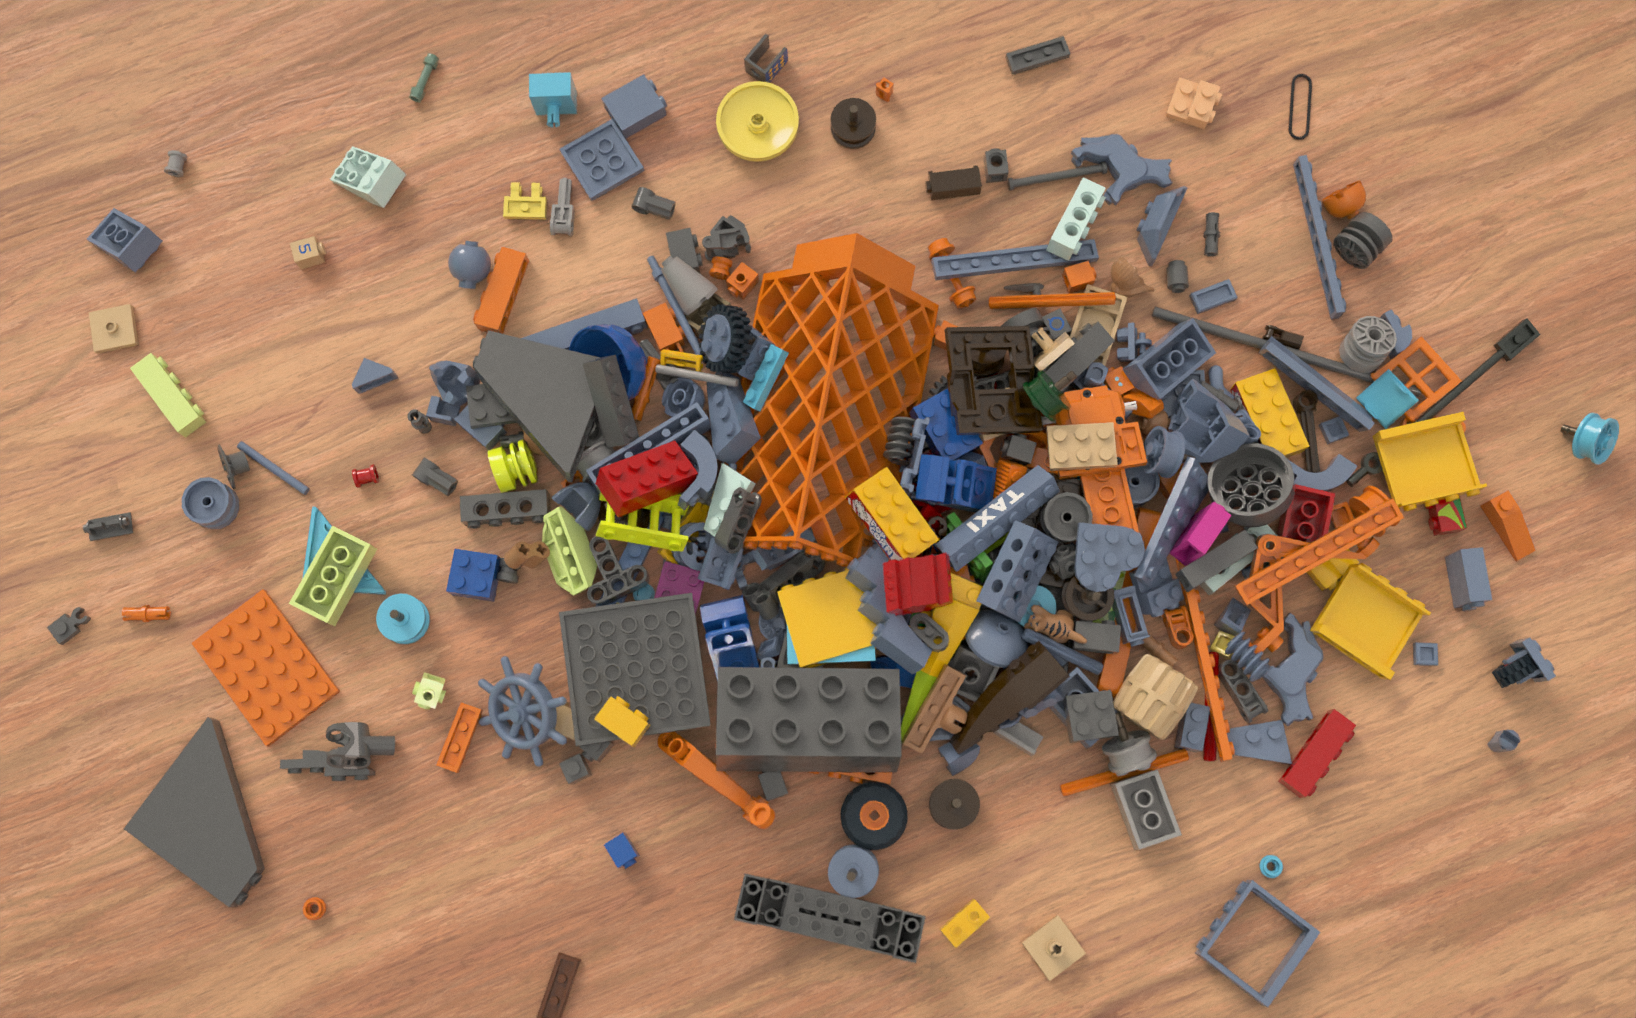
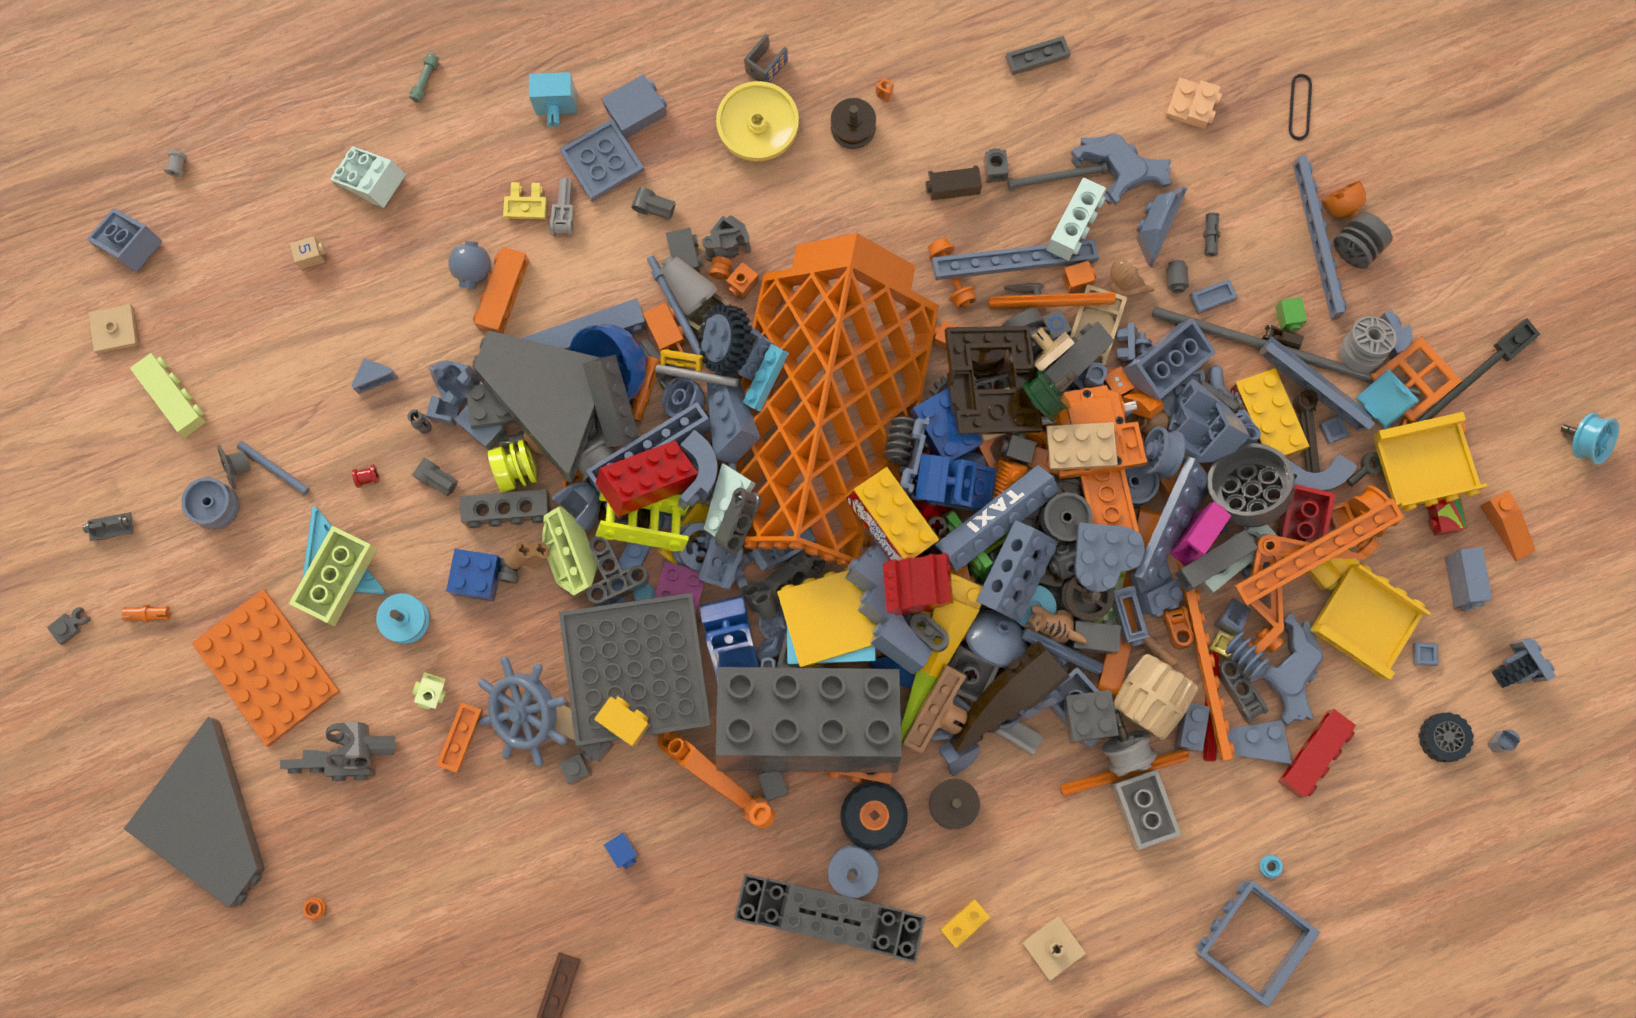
(1291, 314): none -> bright green brick
(1446, 737): none -> black wheel

